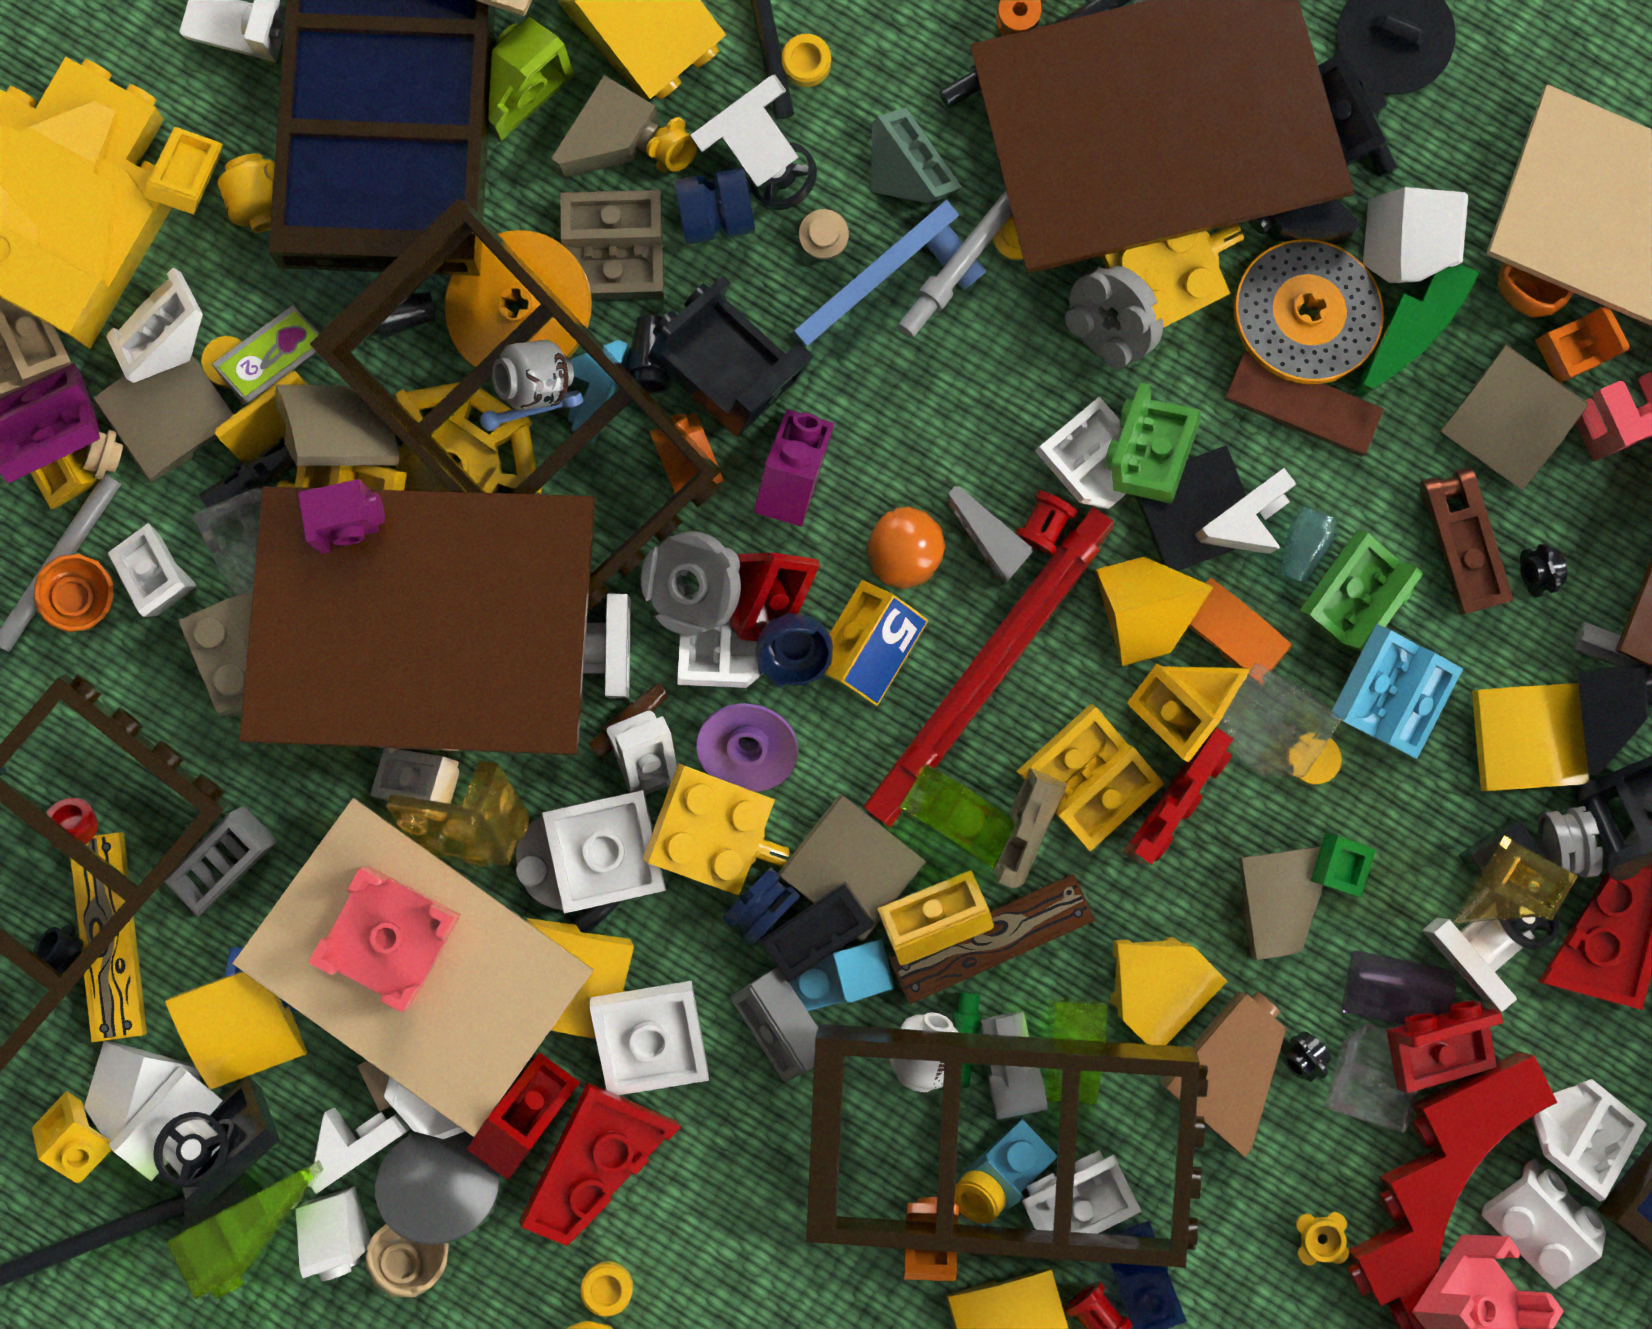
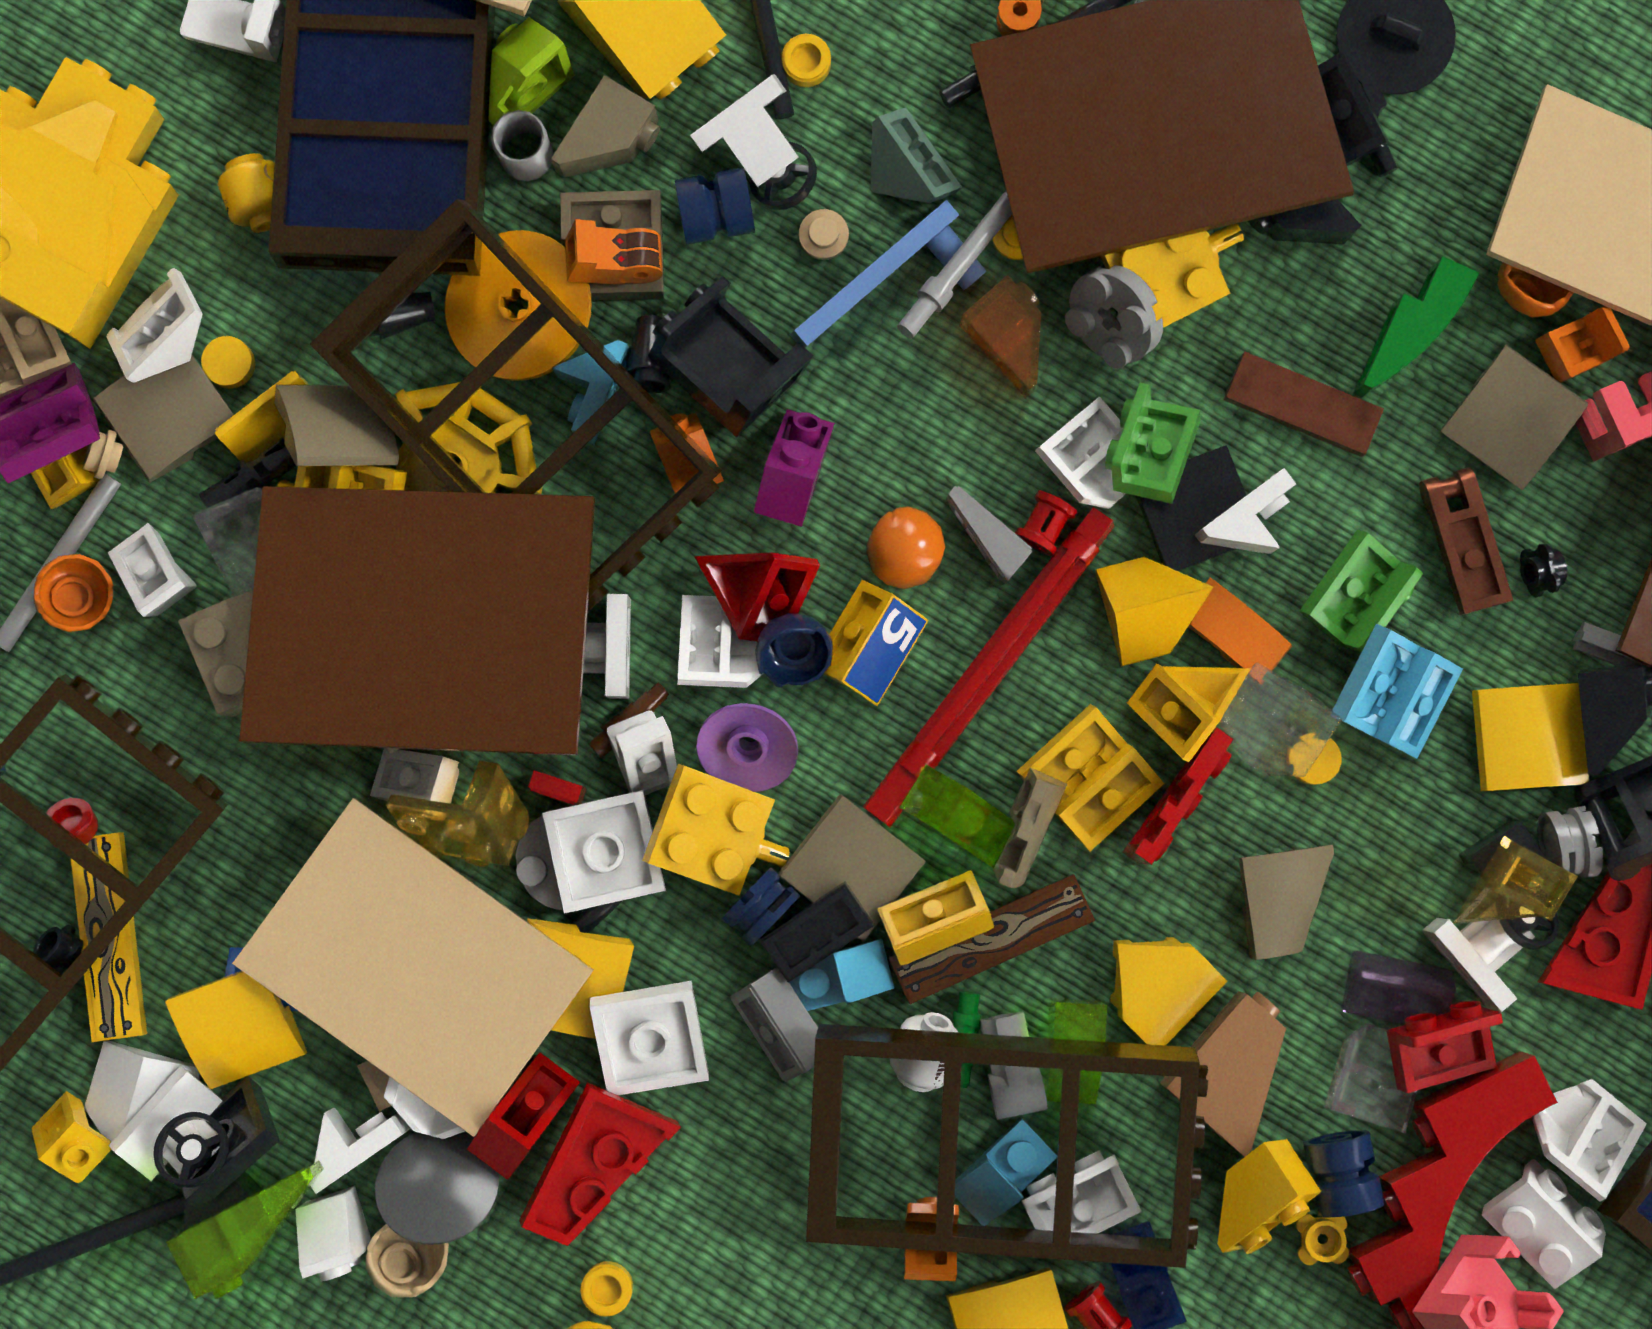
(183, 170): yellow tile -> none
(243, 838): light grey slope -> none
(267, 355): slope -> none
(340, 514): magenta brick -> none
(386, 937): coral panel -> none
(491, 420): medium blue hinge -> none
(518, 123): none -> light grey piece
(532, 374): light grey head -> none
(557, 788): none -> red tile
(612, 254): none -> orange leg
(672, 147): yellow plate -> none
(717, 578): light grey plate -> none
(979, 1197): yellow tile -> none
(1008, 331): none -> clear orange slope
(1261, 1193): none -> yellow slope
(1292, 343): piece -> none
(1306, 543): clear light blue cone -> none
(1306, 1056): black plate -> none
(1343, 865): green tile -> none
(1343, 1173): none -> dark blue wheel
(1414, 233): white slope -> none

